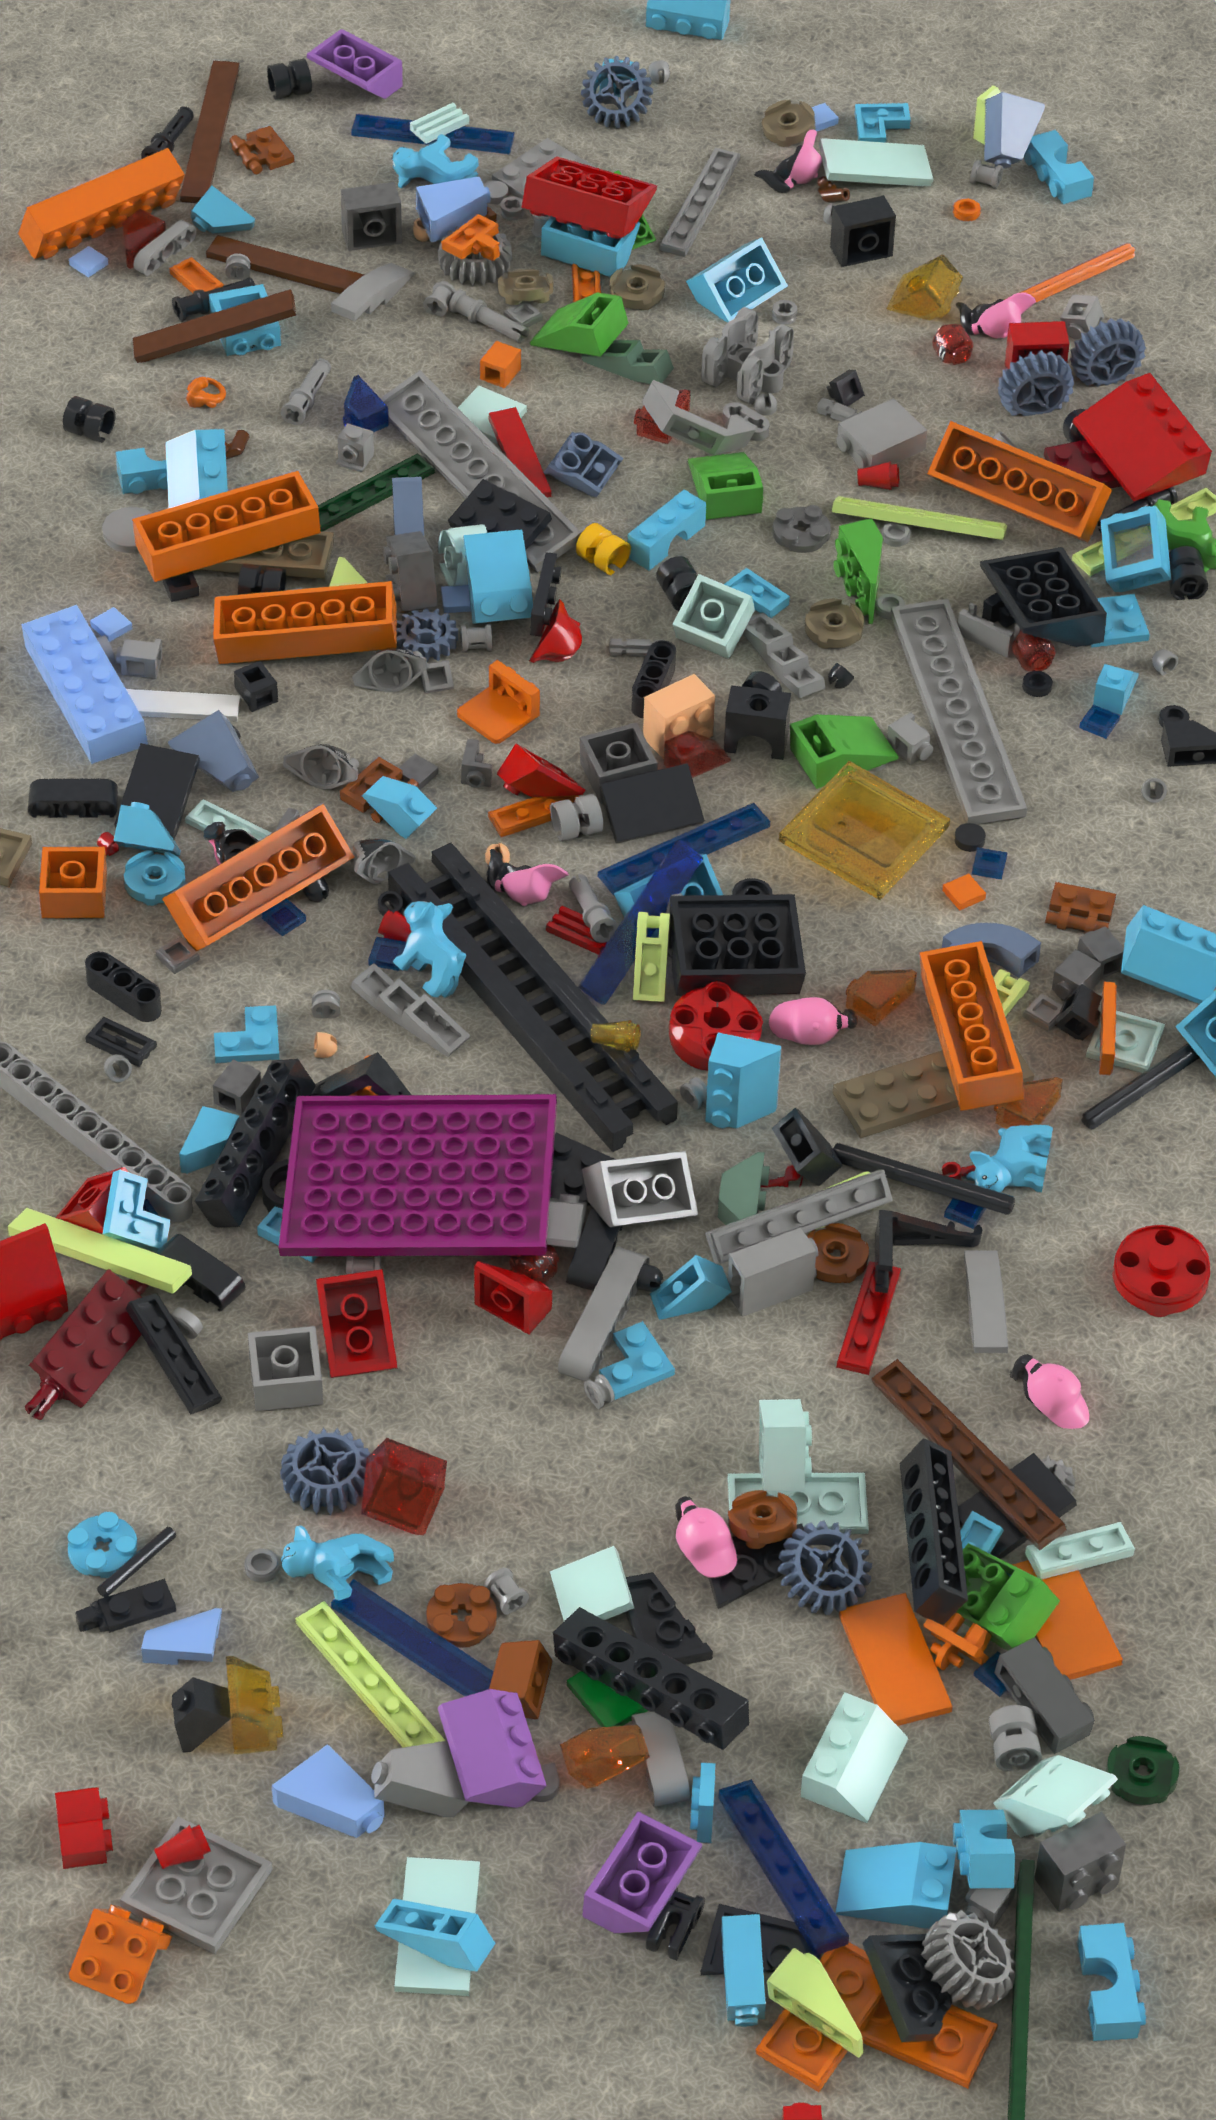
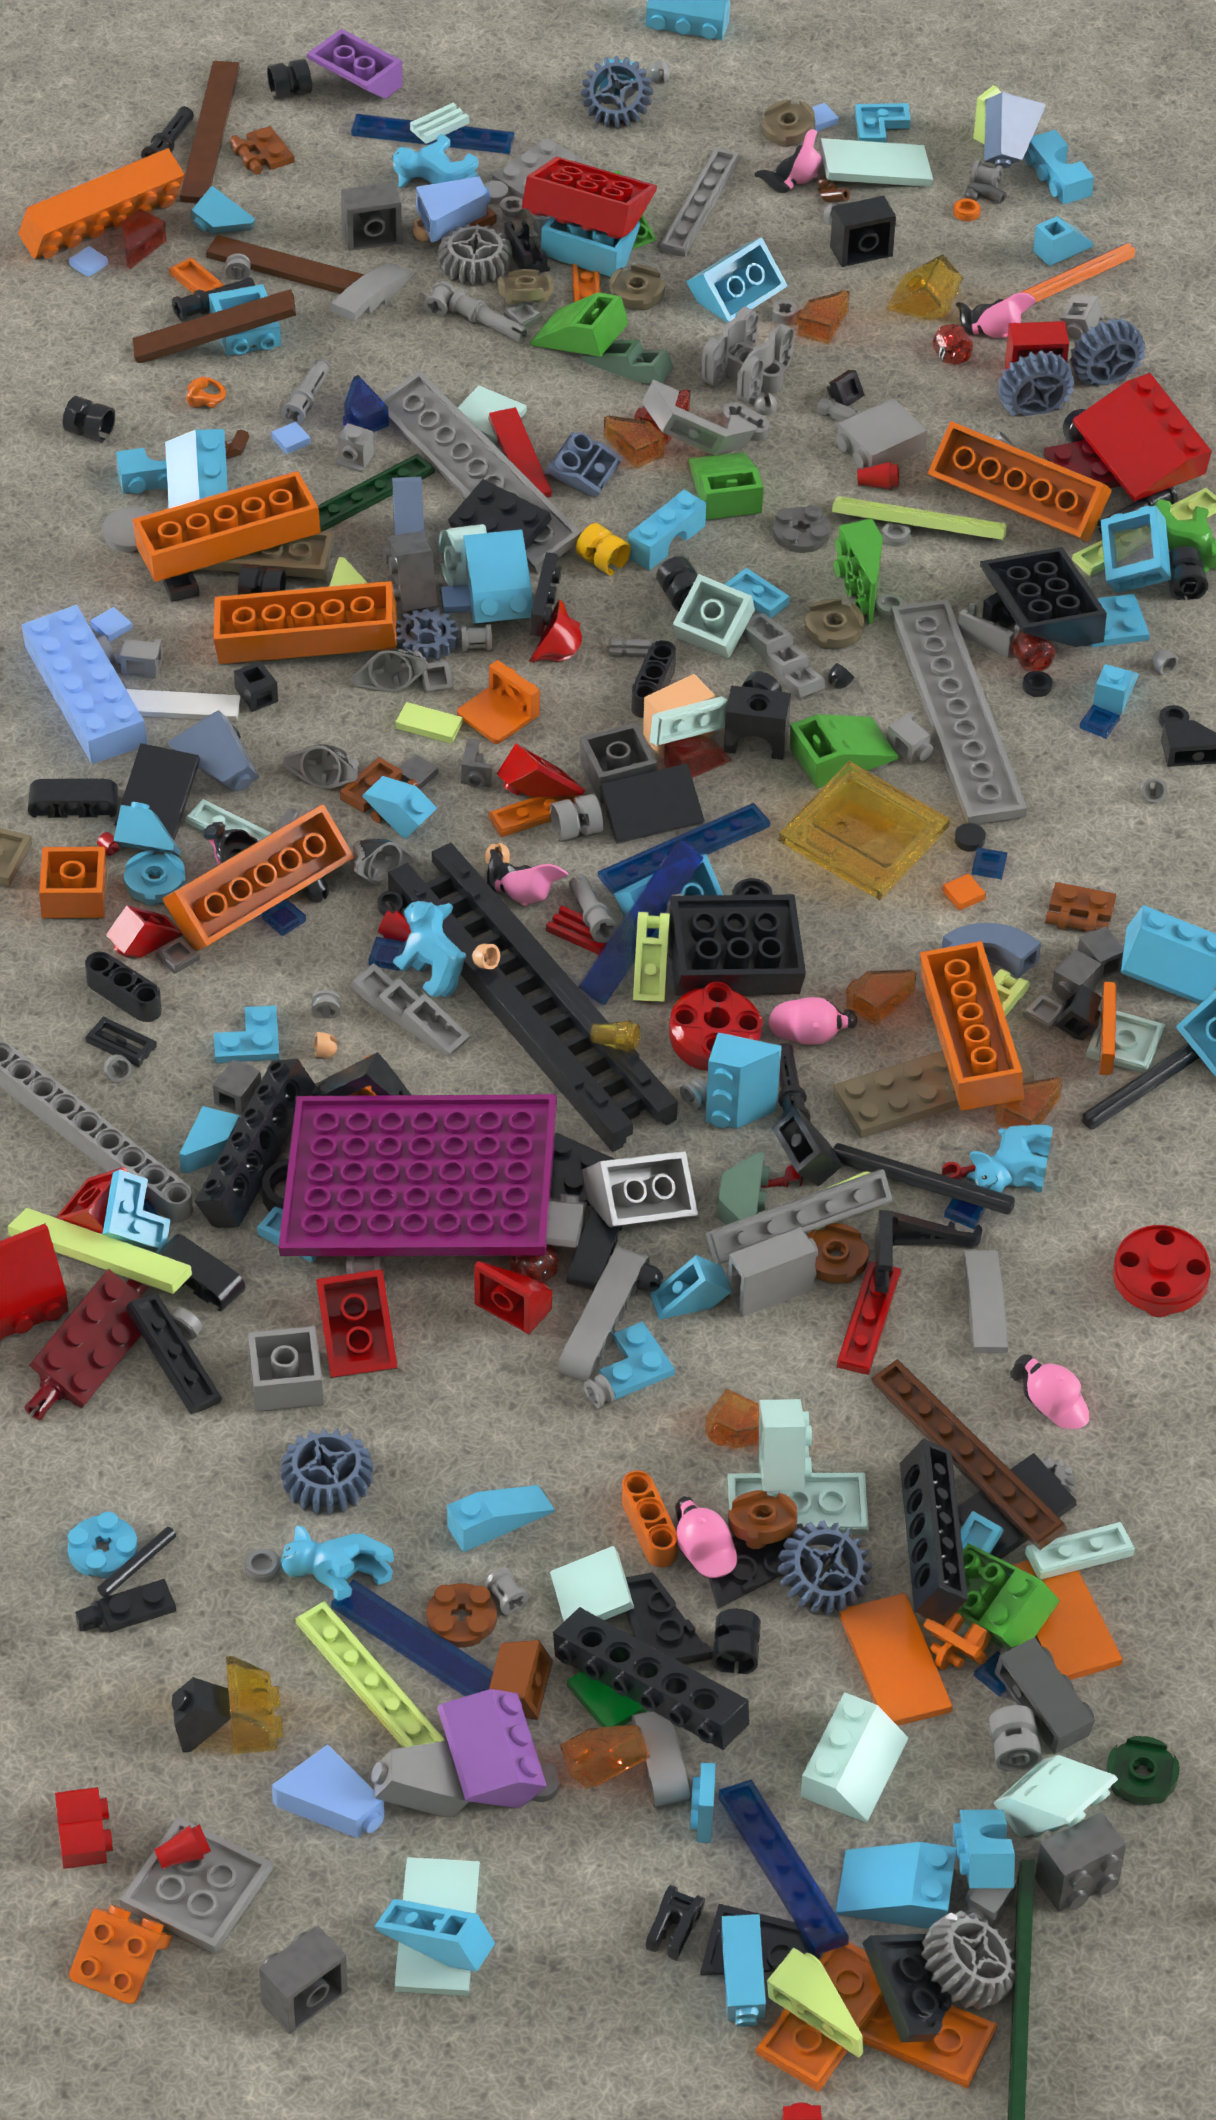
(141, 932): none -> red slope
(163, 246): light grey beam -> none
(183, 1639): light blue slope -> none
(290, 437): none -> light blue tile
(303, 1978): none -> flat silver brick
(402, 1486): clear red slope -> none
(429, 722): none -> yellowish green tile
(474, 237): orange hinge -> none
(488, 952): none -> light nougat hinge
(495, 1513): none -> medium azure slope
(500, 364): orange brick -> none
(524, 249): none -> black hinge
(635, 439): none -> clear orange slope
(639, 1876): medium lavender slope -> none
(641, 1503): none -> orange beam
(688, 721): none -> light aqua tile
(733, 1421): none -> clear orange slope
(736, 1640): none -> black wheel
(798, 1093): none -> black pin
(823, 316): none -> clear orange slope
(984, 190): none -> dark grey arm
(1059, 240): none -> medium azure slope
(1109, 1953): medium azure arch -> none

